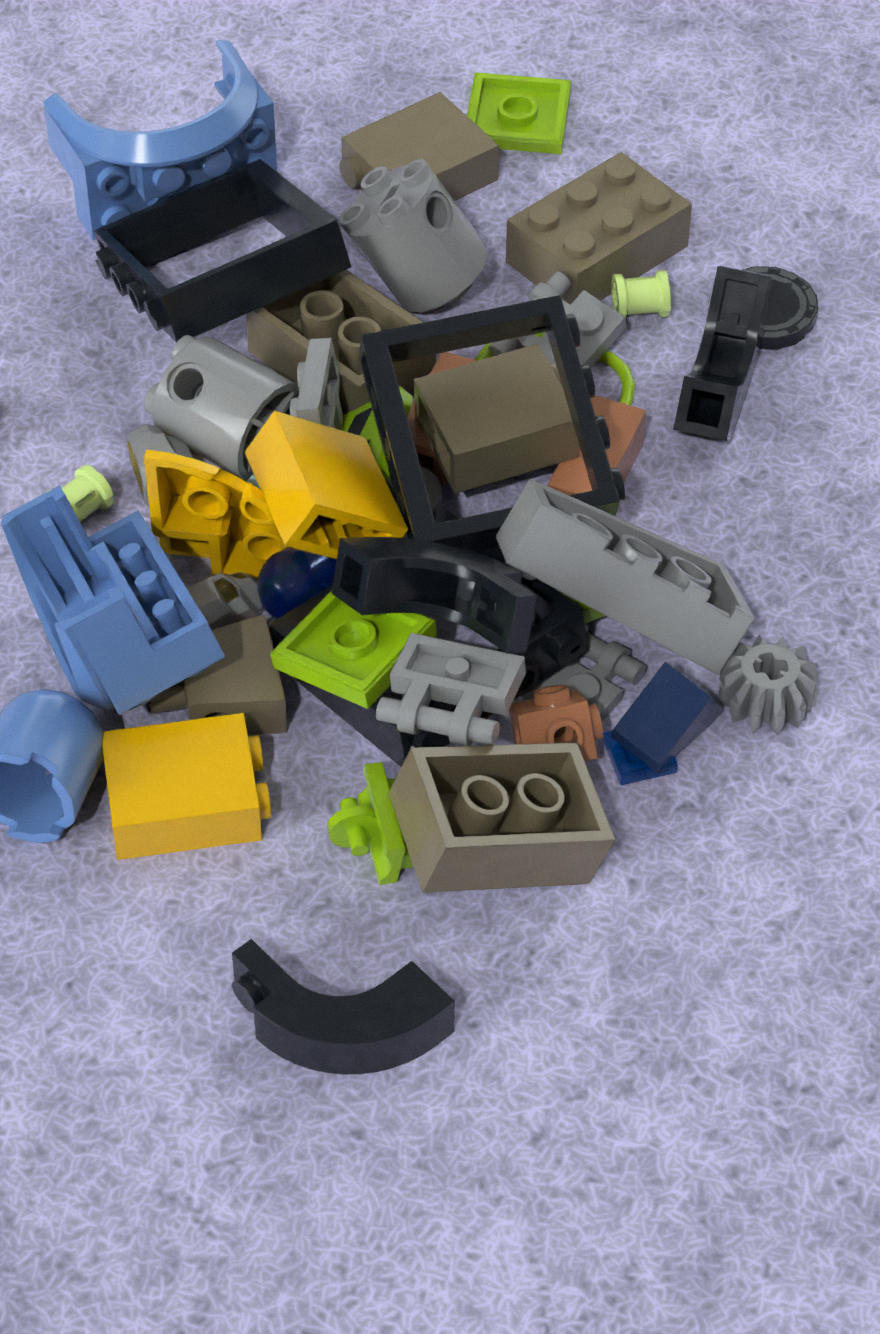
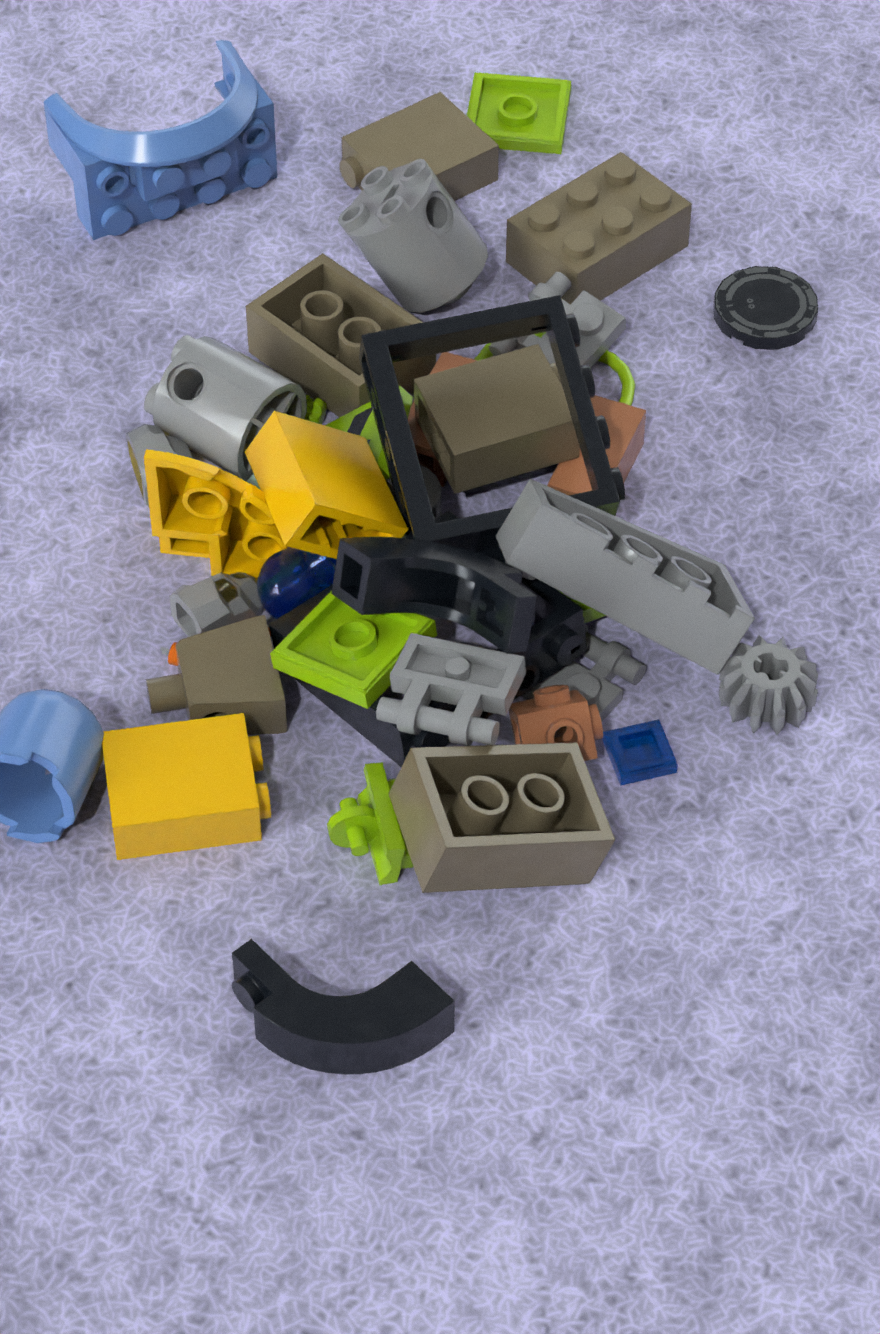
(86, 599): medium blue piece -> none
(88, 492): yellowish green bush -> none
(302, 258): black window -> none
(318, 386): light grey plate -> none
(641, 294): yellowish green bush -> none
(665, 718): dark blue slope -> none
(727, 355): black arch -> none

